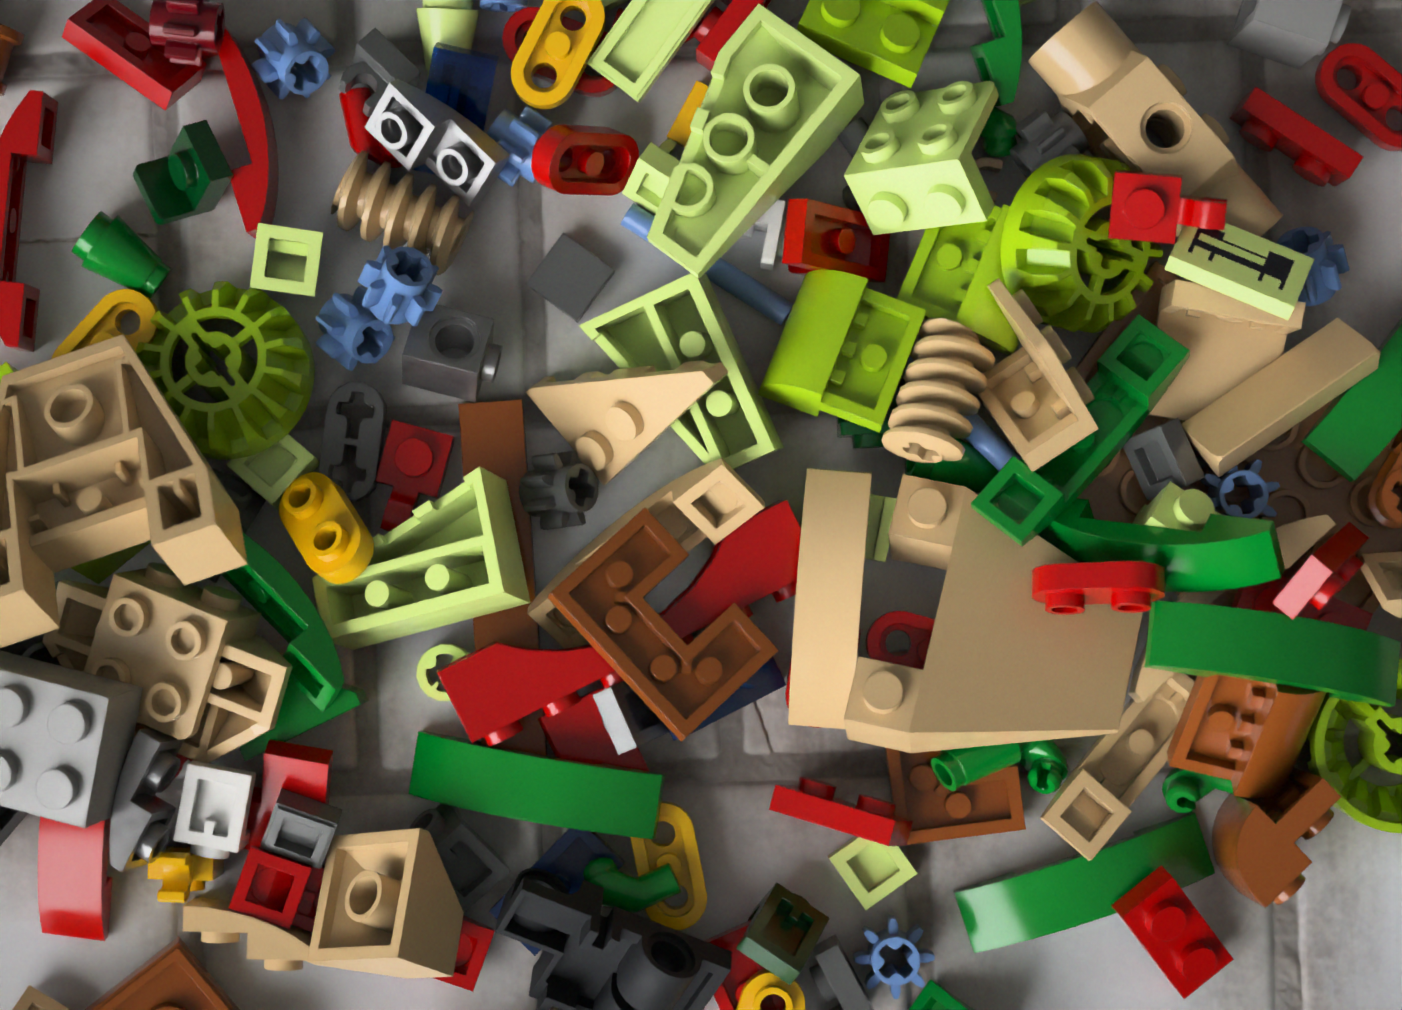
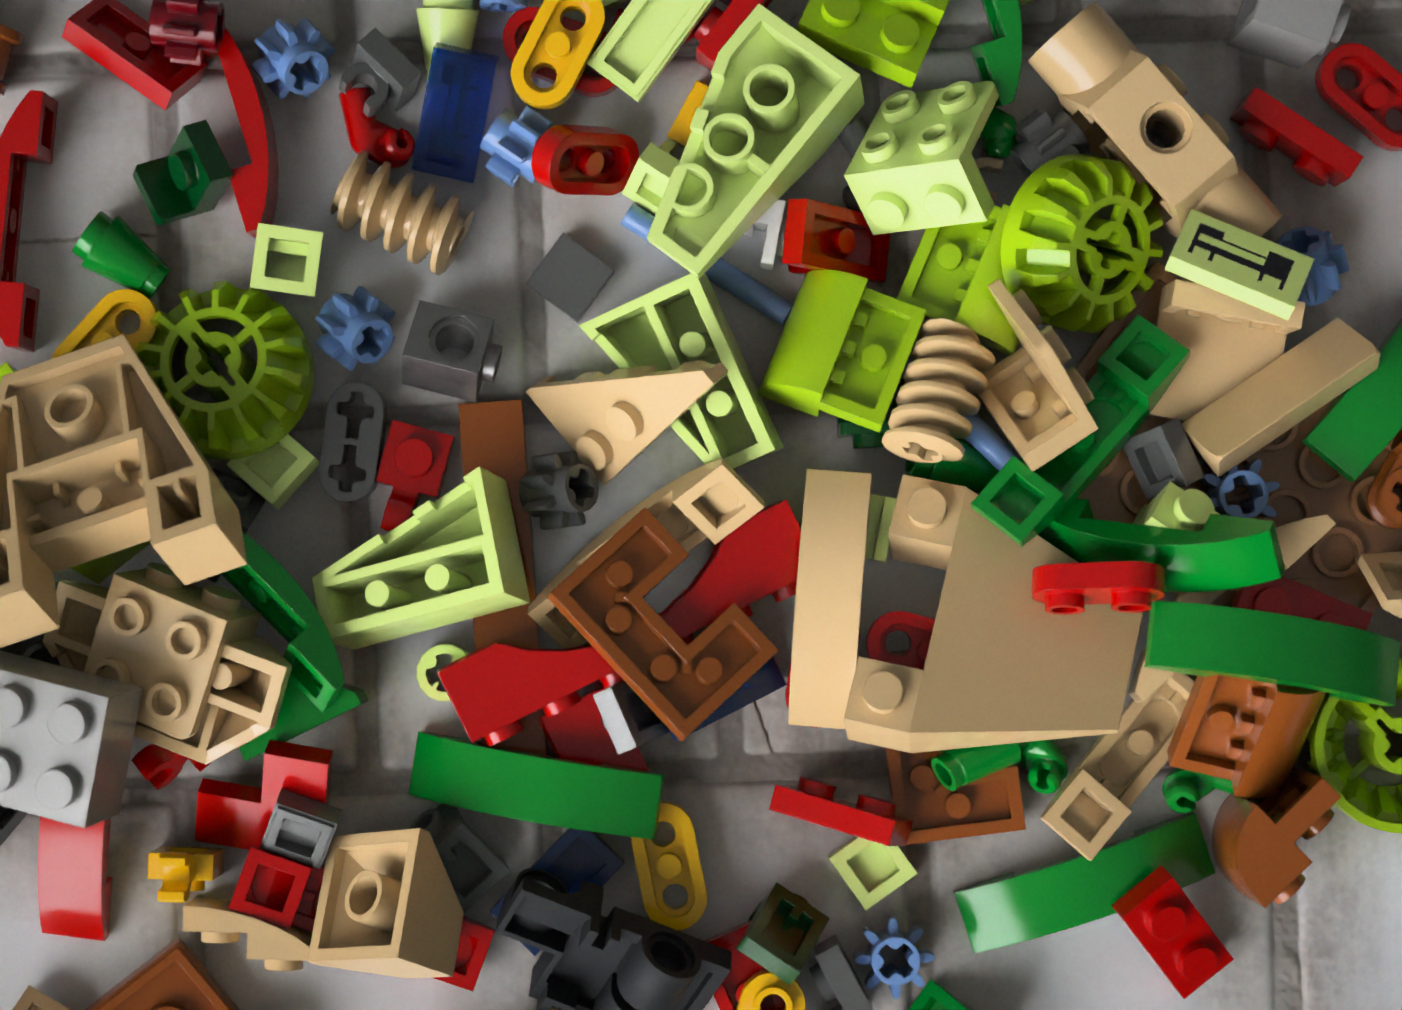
(138, 815): flat silver slope -> none
(214, 809): white bracket -> none
(320, 516): yellow plate -> none
(400, 285): medium blue gear -> none
(427, 131): flat silver slope -> none
(631, 892): green arm -> none
(1151, 206): red plate -> none
(1324, 572): red plate -> none

